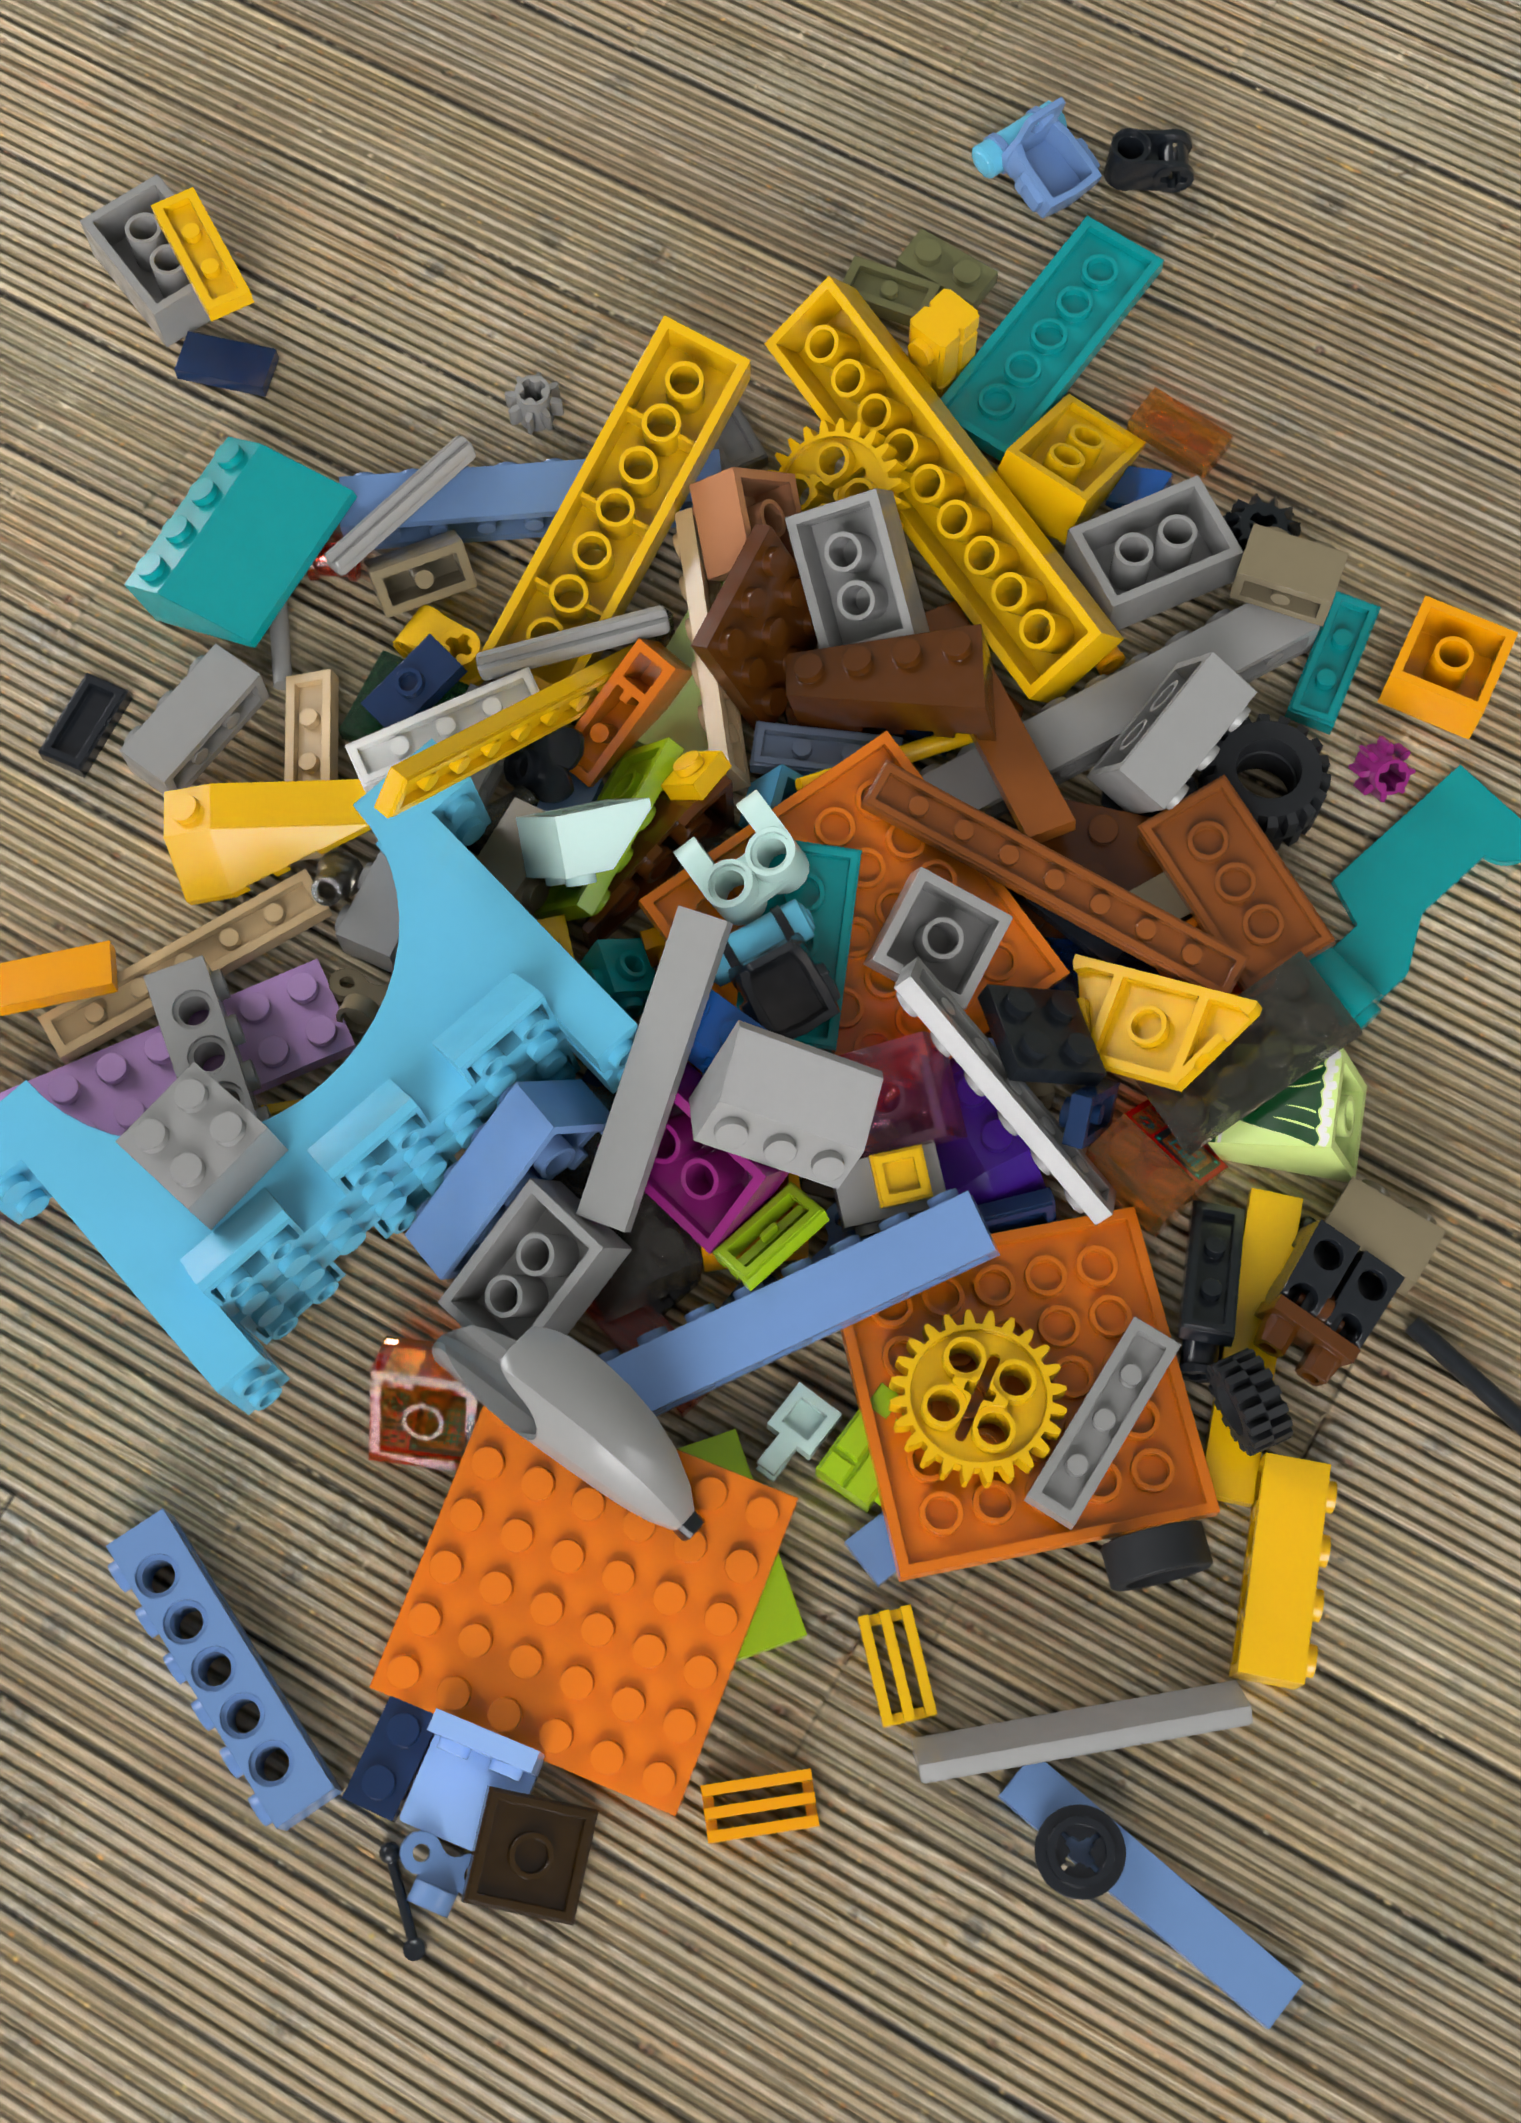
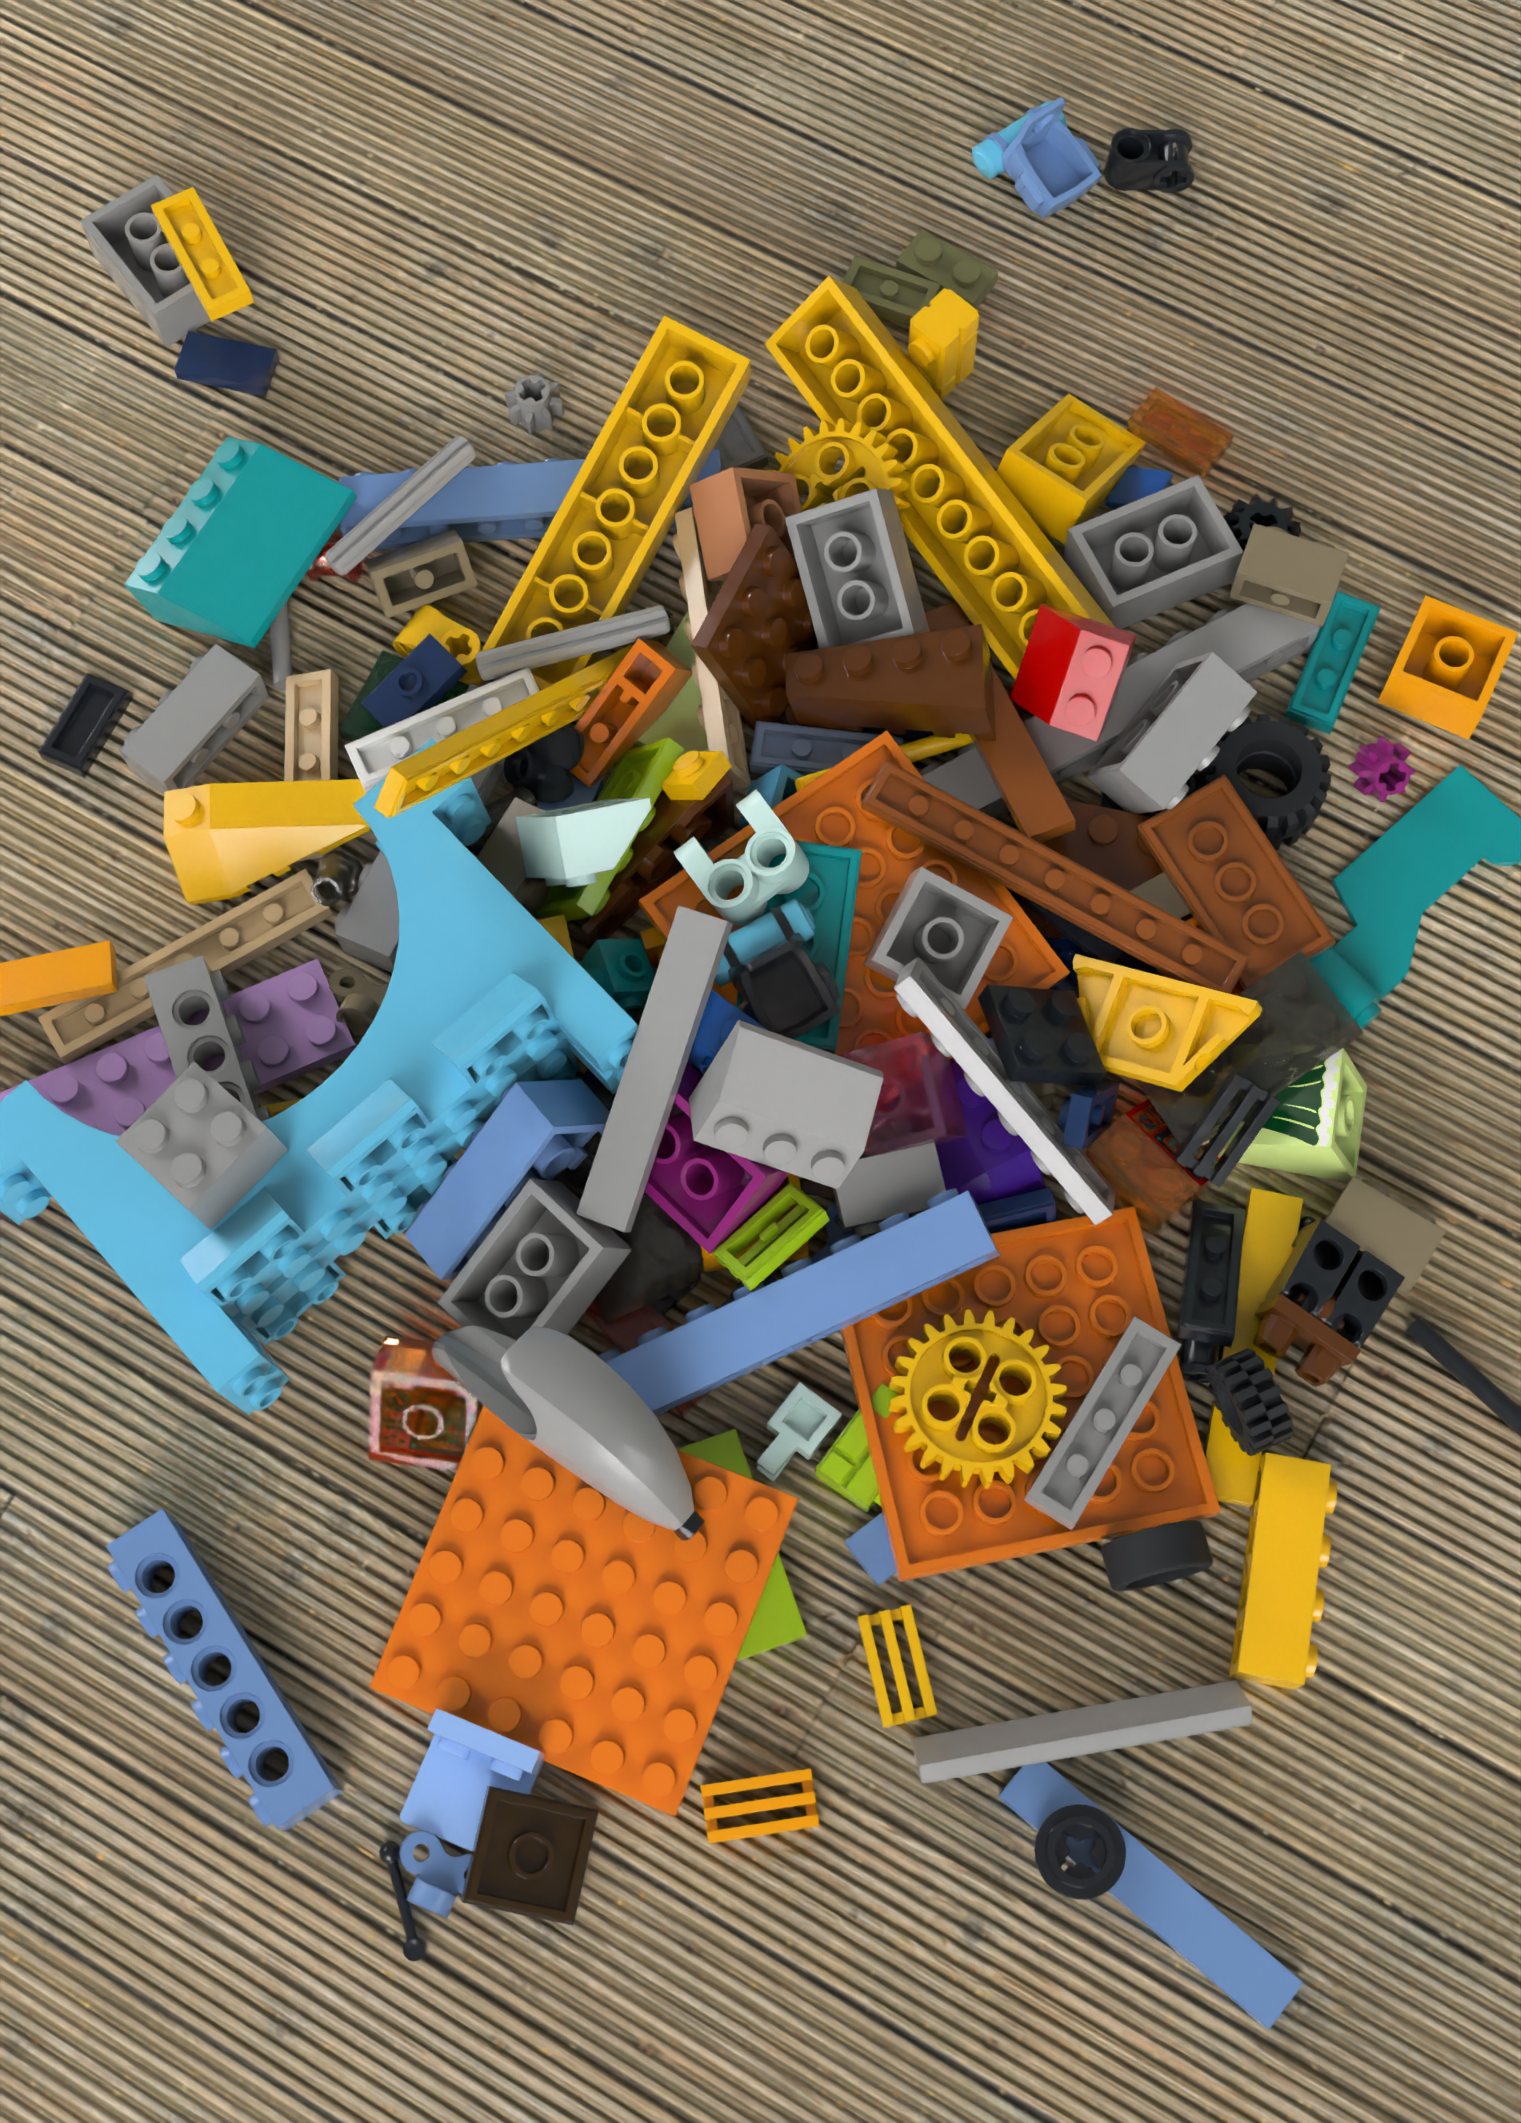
(391, 1759): dark blue plate -> none
(900, 1176): yellow tile -> none
(1050, 335): teal plate -> none
(1072, 671): none -> red slope
(1242, 1140): none -> black tile

